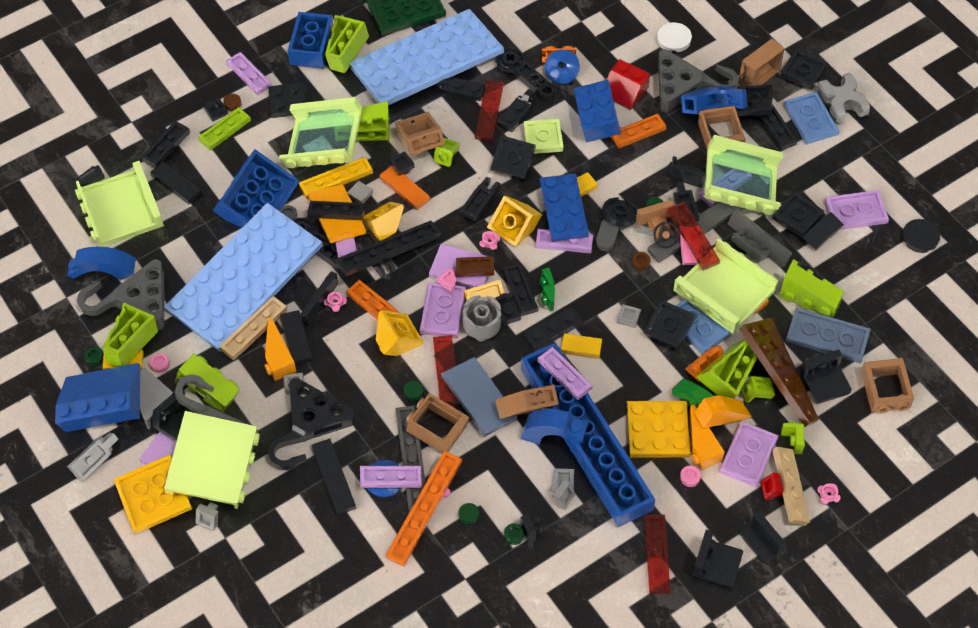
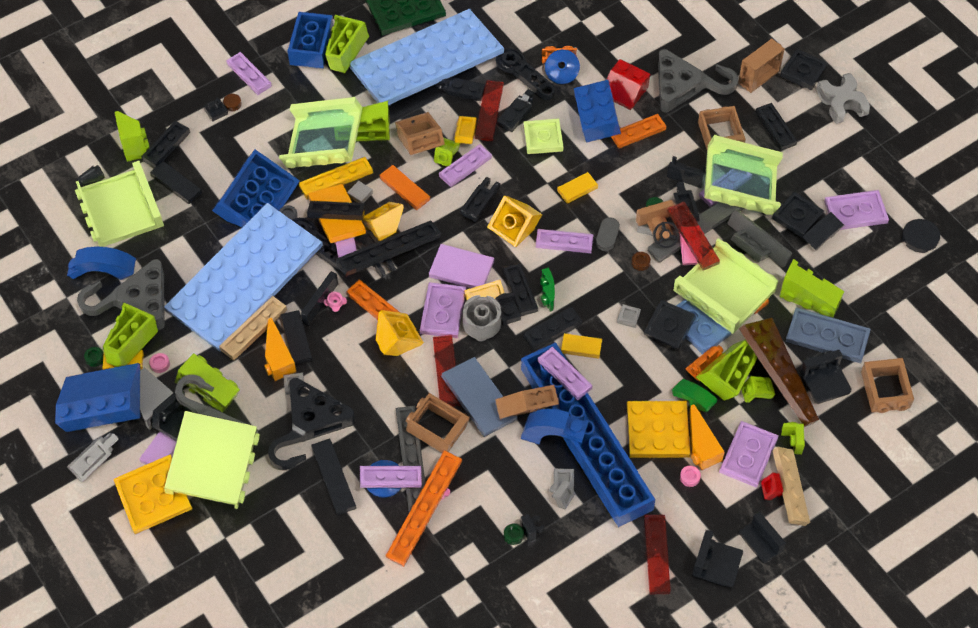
(131, 136): none -> lime slope
(207, 516): light grey tile -> none
(224, 128): lime tile -> none
(283, 96): black plate -> none
(402, 163): black tile -> none
(413, 390): dark green tile -> none
(448, 280): bright pink tile -> none
(465, 129): none -> yellow tile
(465, 165): none -> lavender tile
(468, 513): dark green tile -> none
(475, 266): reddish brown plate -> none
(489, 236): bright pink plate -> none
(513, 157): black plate -> none
(564, 207): blue plate -> none
(619, 212): black tile -> none
(674, 37): white tile -> none
(713, 97): blue arch -> none
(720, 411): light orange slope -> none
(758, 100): black plate -> none
(811, 118): medium blue tile -> none
(829, 488): bright pink plate -> none

